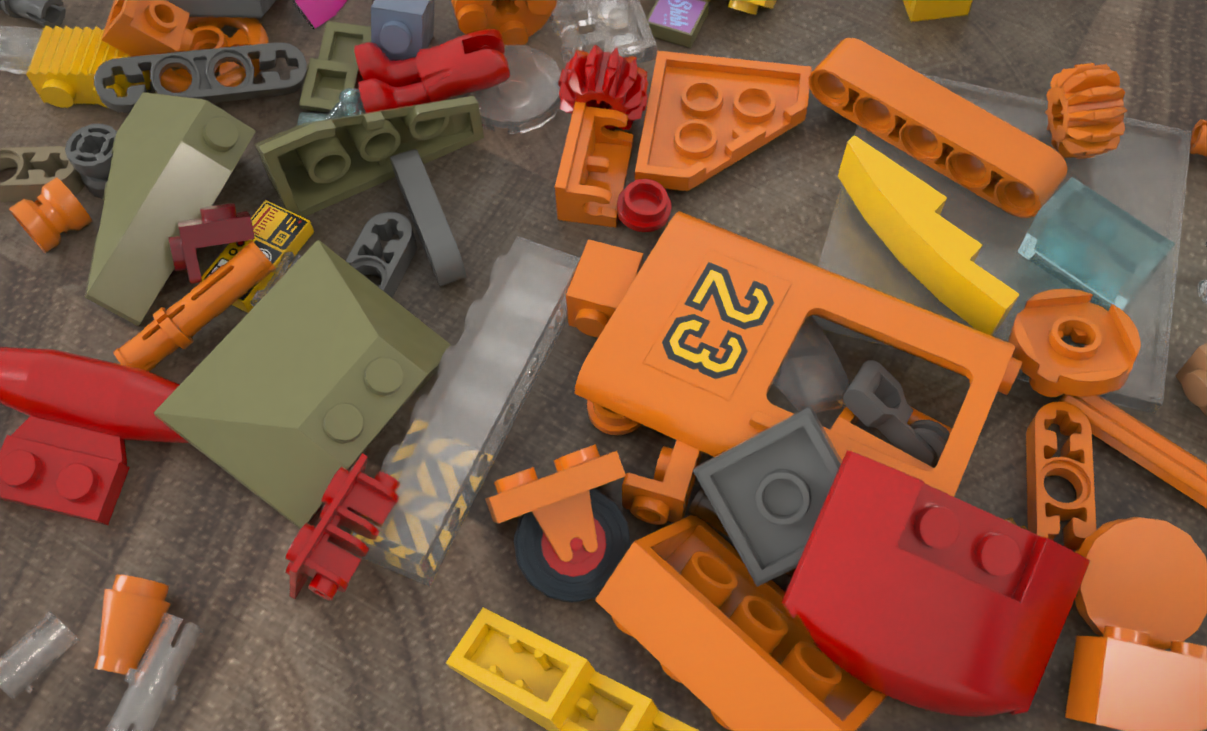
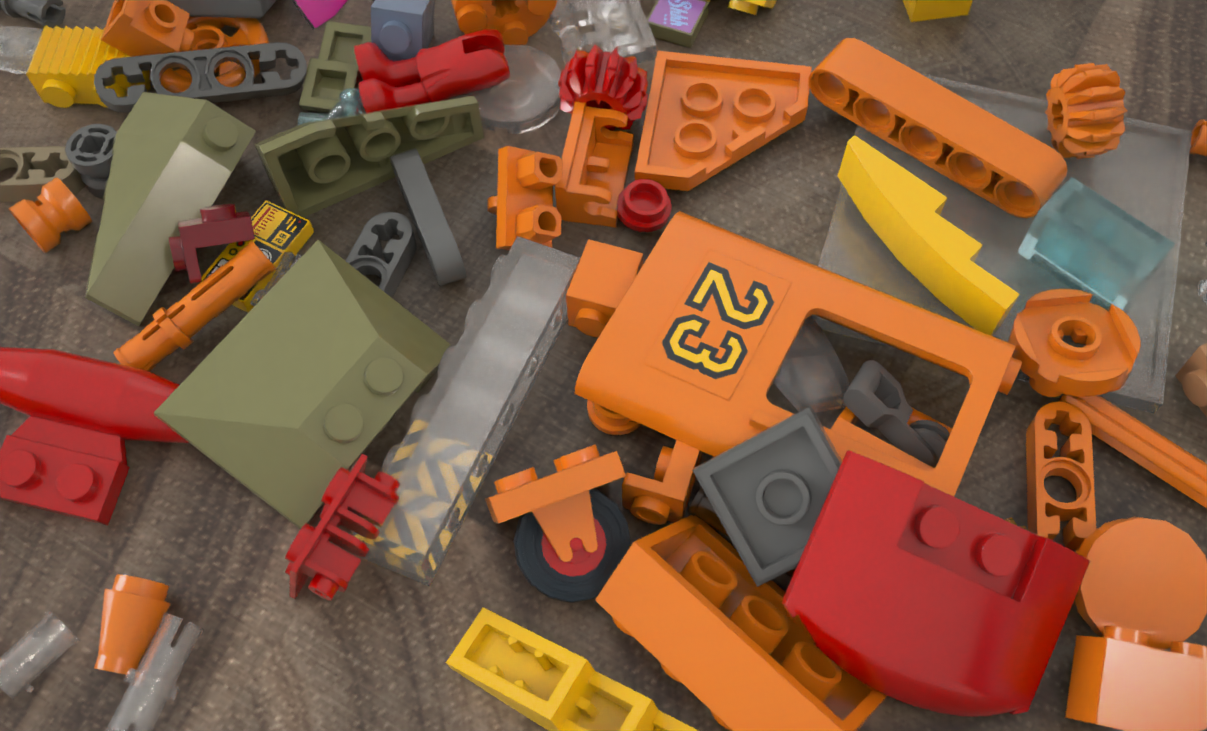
(526, 197): none -> orange hips

